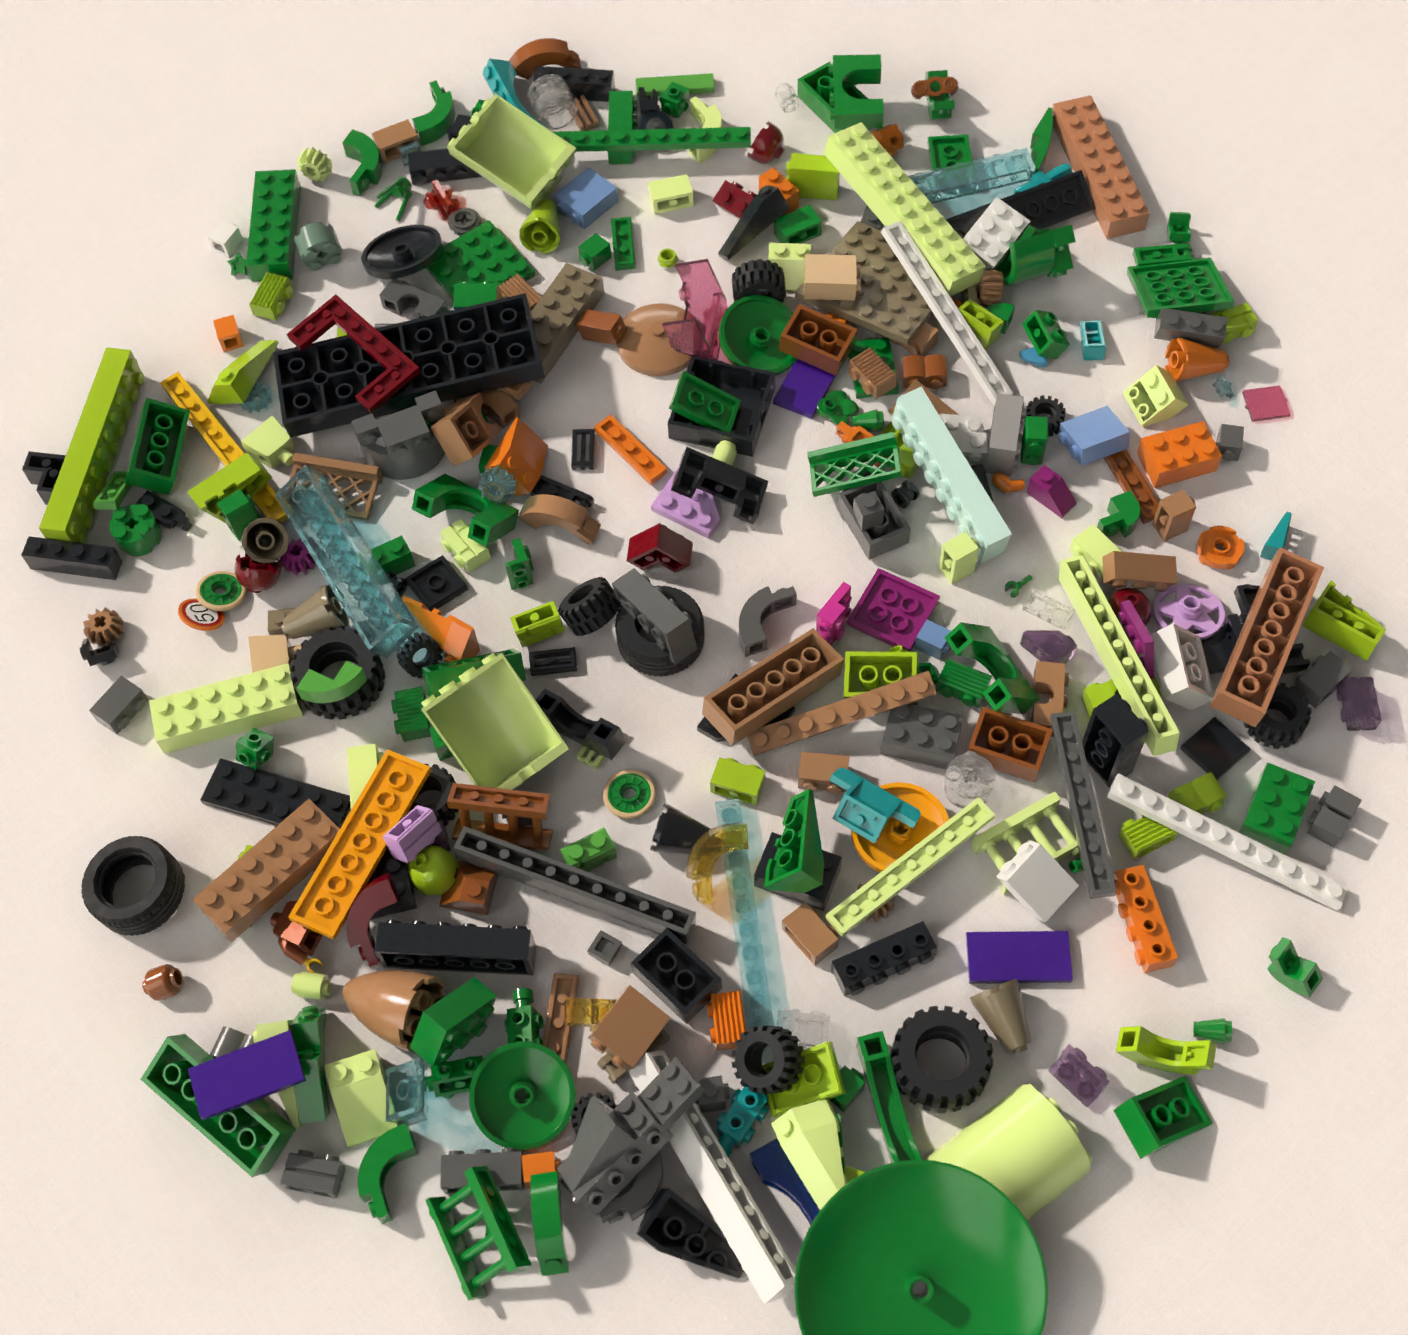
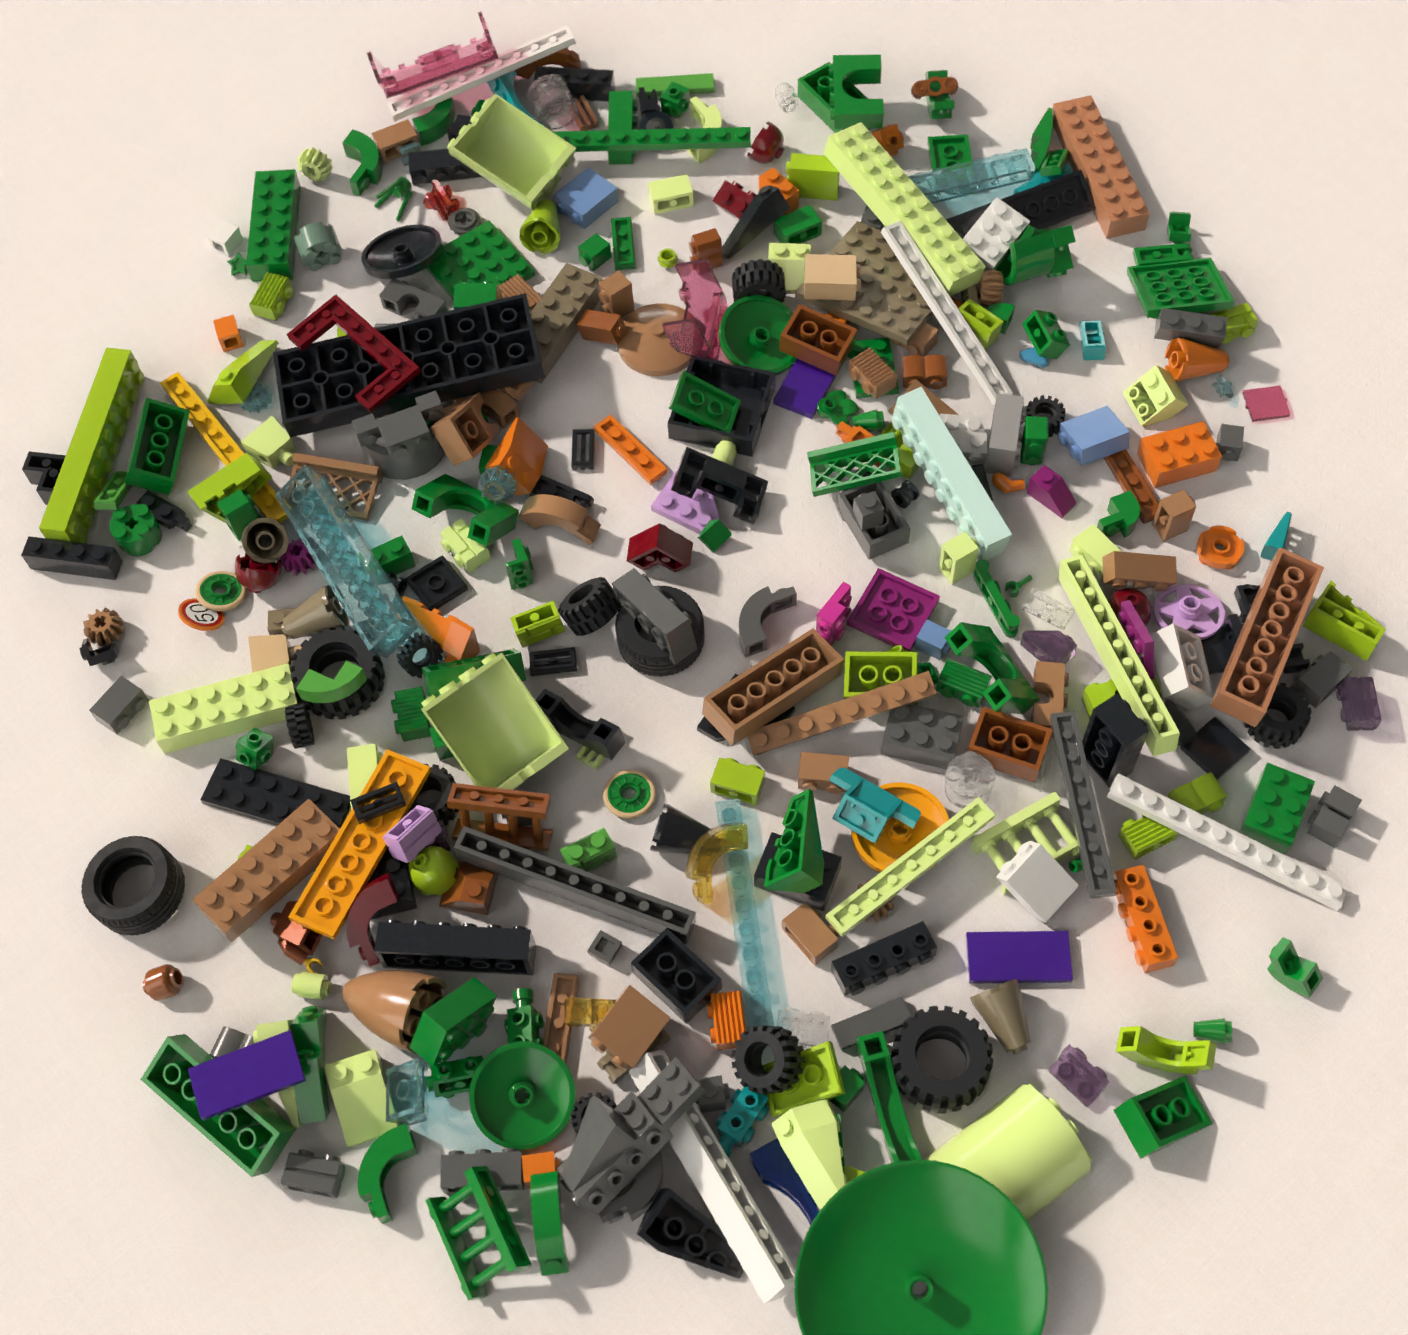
(299, 725): none -> black tyre
(380, 806): none -> black tile
(436, 64): none -> clear pink windscreen
(504, 64): none -> white plate
(616, 295): none -> medium nougat brick
(707, 246): none -> dark orange brick
(714, 534): none -> green slope
(881, 1018): none -> dark grey tile
(992, 593): none -> green plate
(1054, 162): none -> green tile
(1184, 726): none -> black tyre

